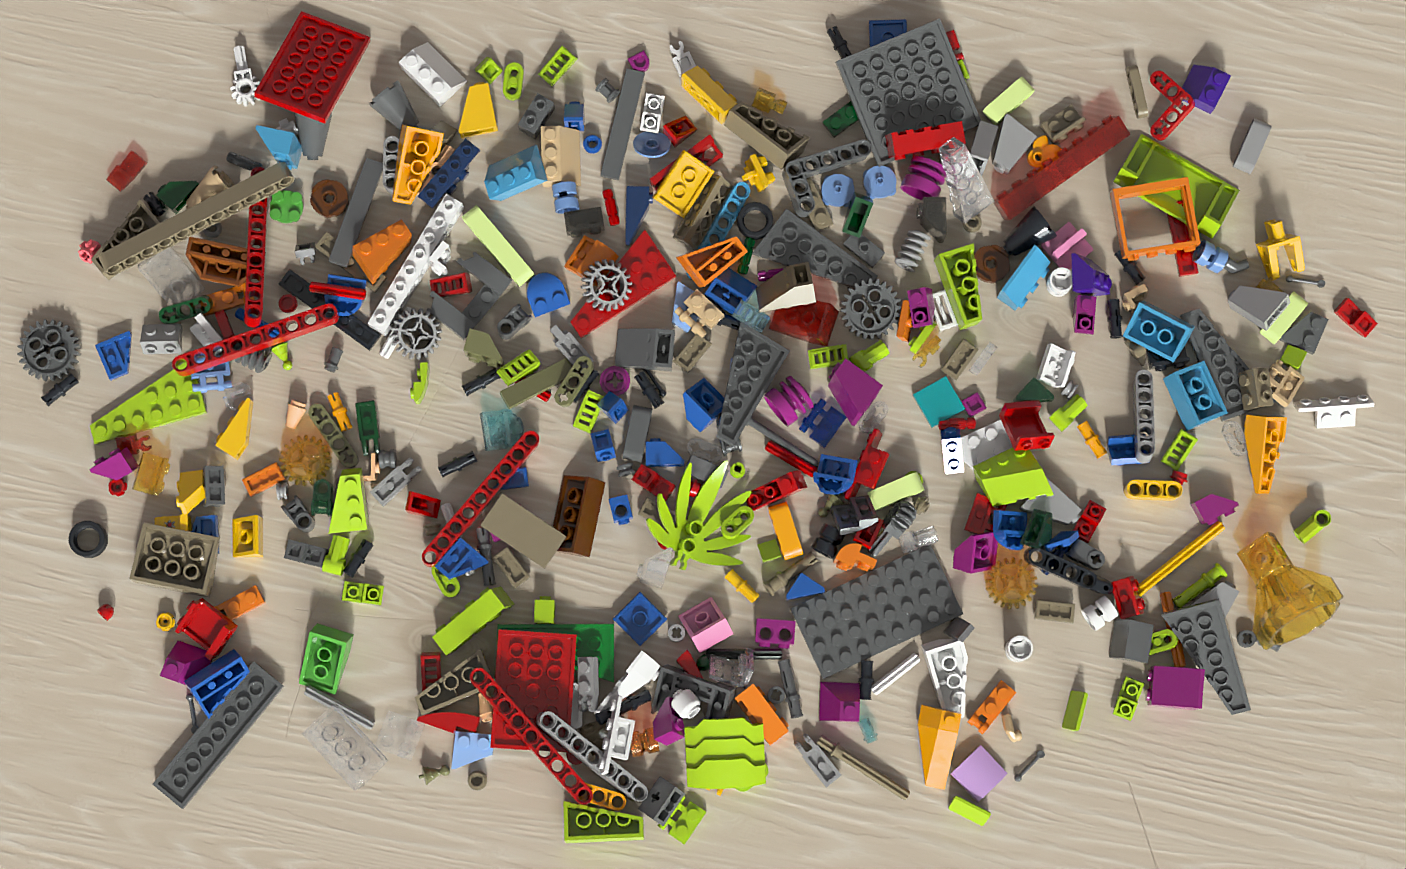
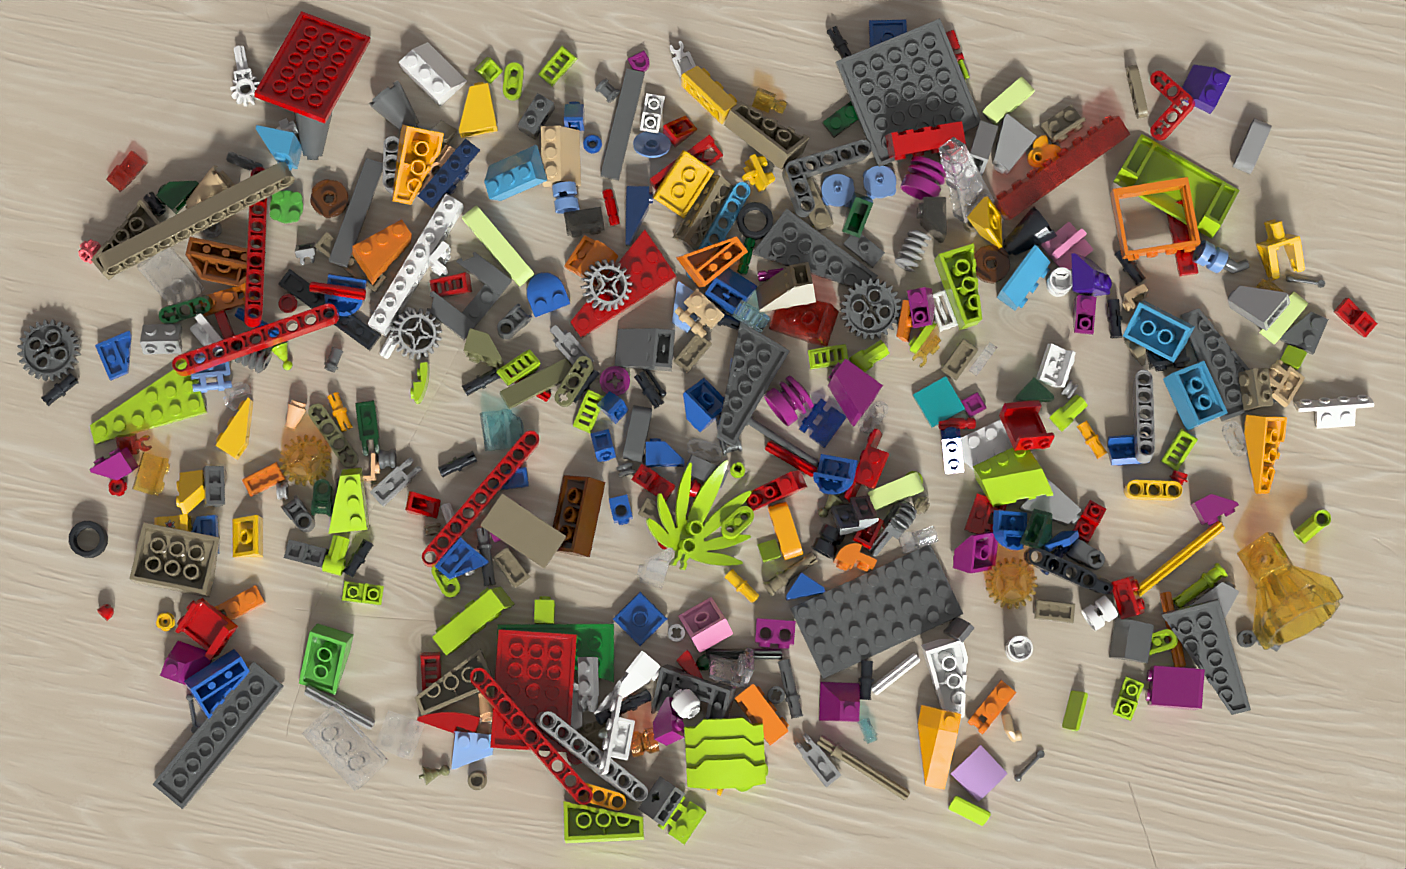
(987, 221): none -> yellow slope

